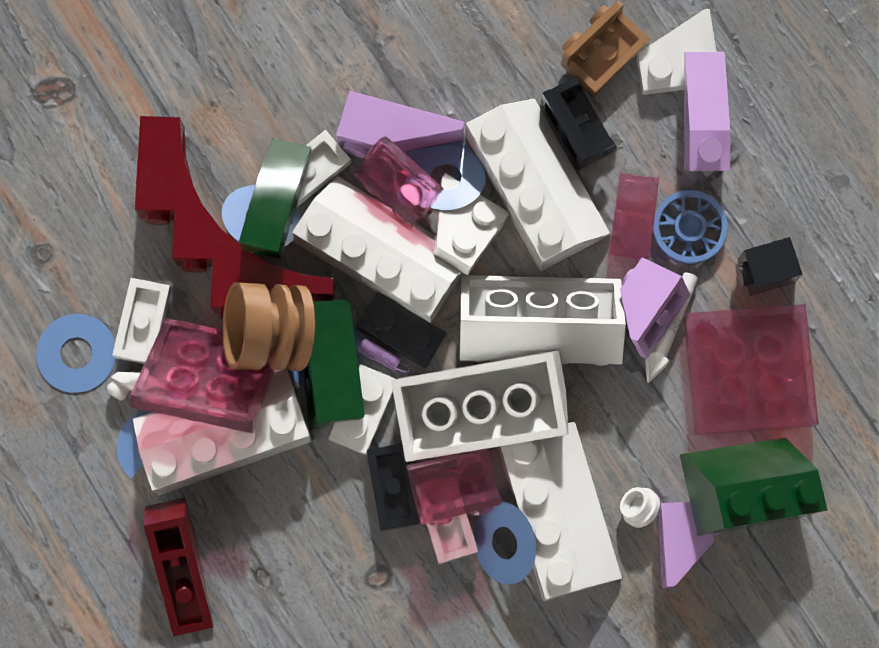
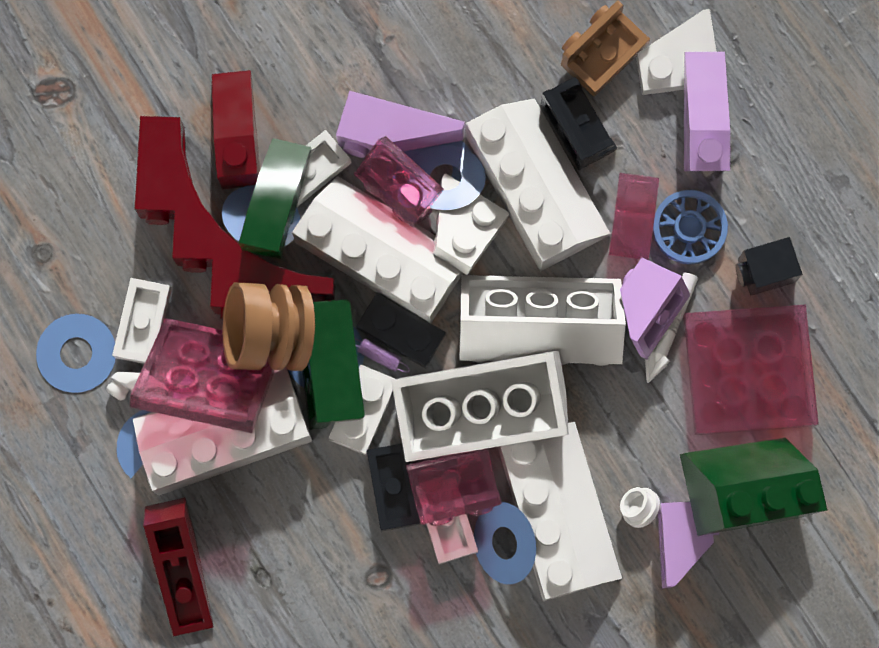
(235, 129): none -> dark red slope

